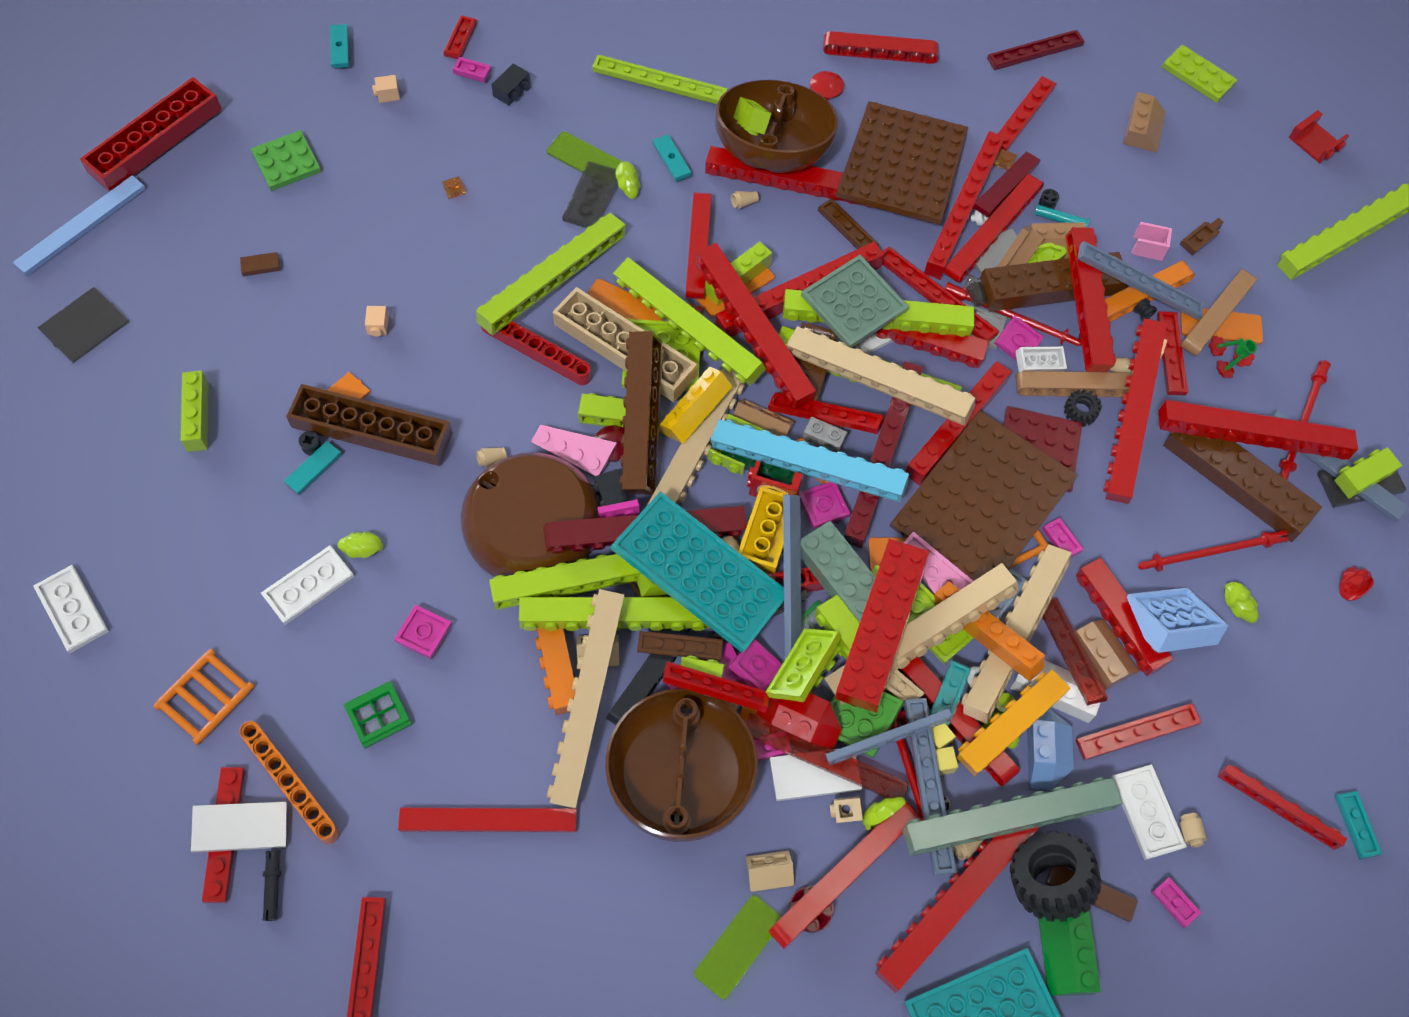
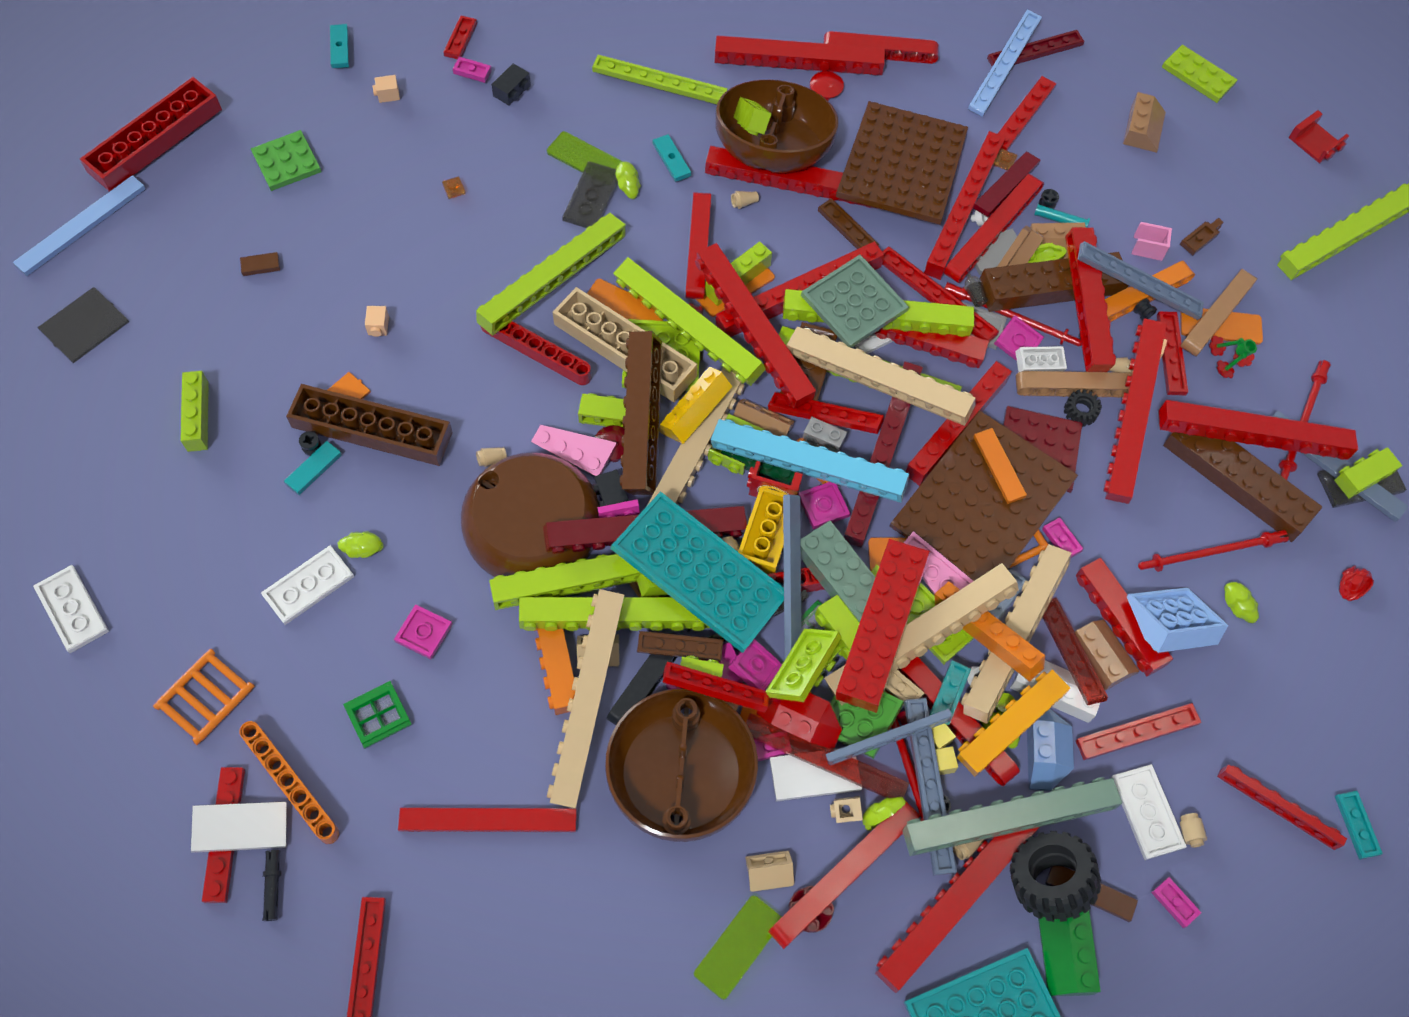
(799, 55): none -> red brick
(1000, 466): none -> orange tile
(1004, 63): none -> light blue tile

